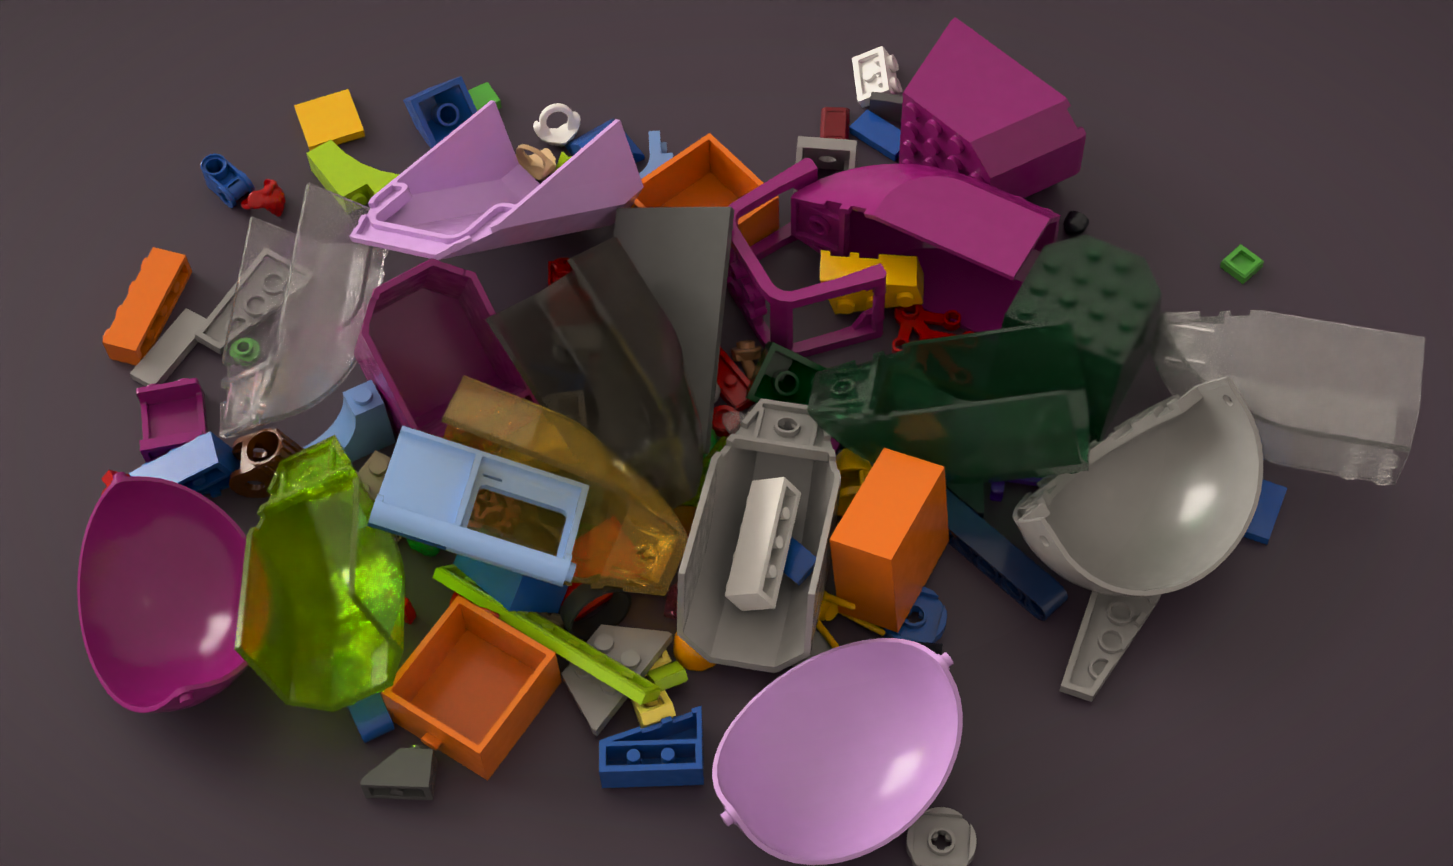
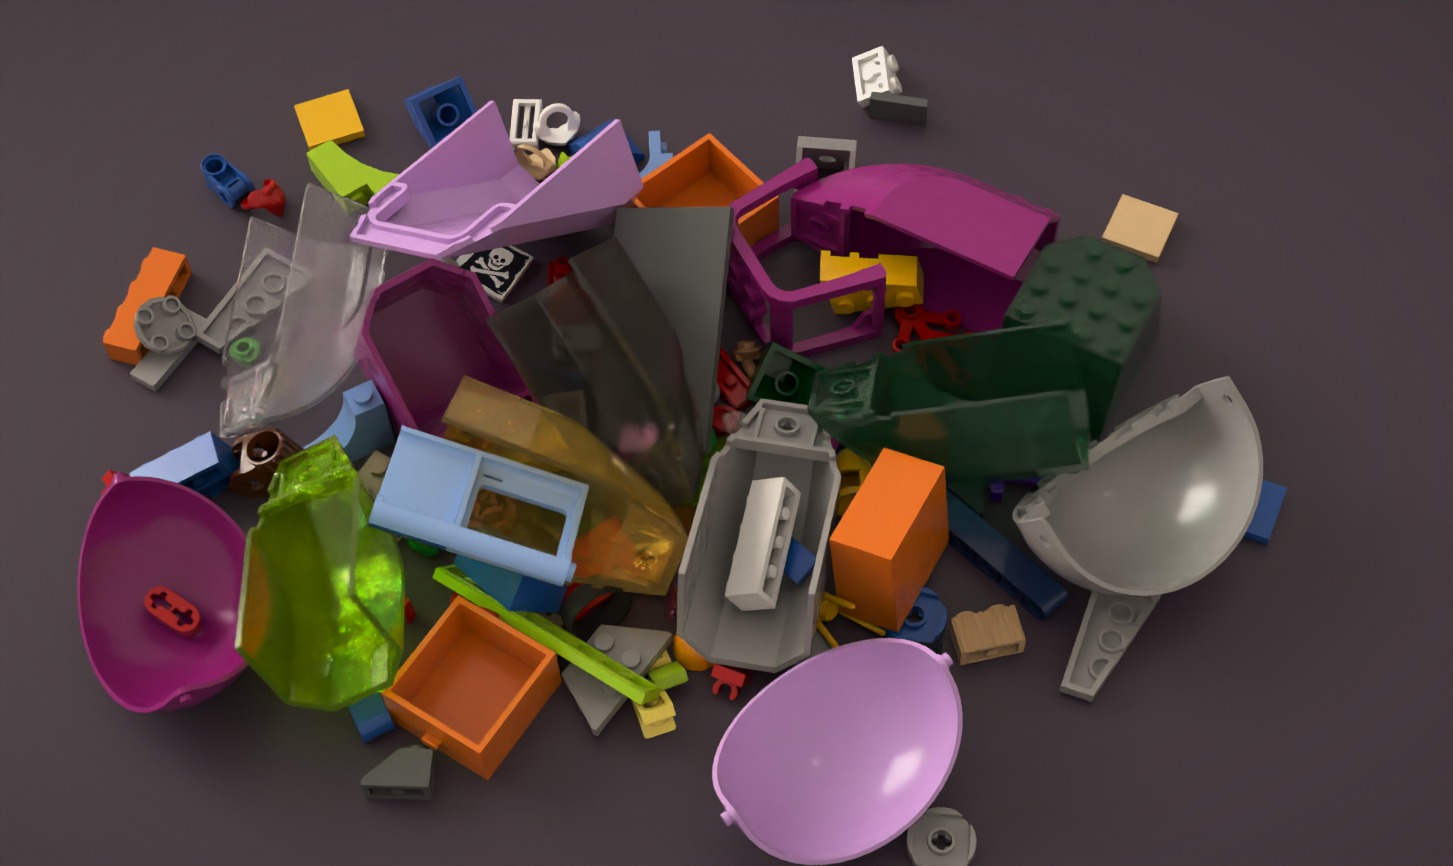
(164, 325): none -> light grey dish
(169, 617): none -> red beam
(170, 416): magenta panel -> none
(483, 94): bright green tile -> none
(495, 268): none -> flag
(534, 142): none -> white tile
(637, 438): none -> clear pink slope
(655, 755): blue wedge -> none
(730, 675): none -> red tile
(835, 122): dark red tile -> none
(877, 134): blue tile -> none
(986, 634): none -> tan brick
(987, 117): magenta windscreen -> none
(1075, 223): black hinge -> none
(1140, 227): none -> tan tile
(1241, 264): bright green tile -> none
(1317, 388): clear windscreen -> none

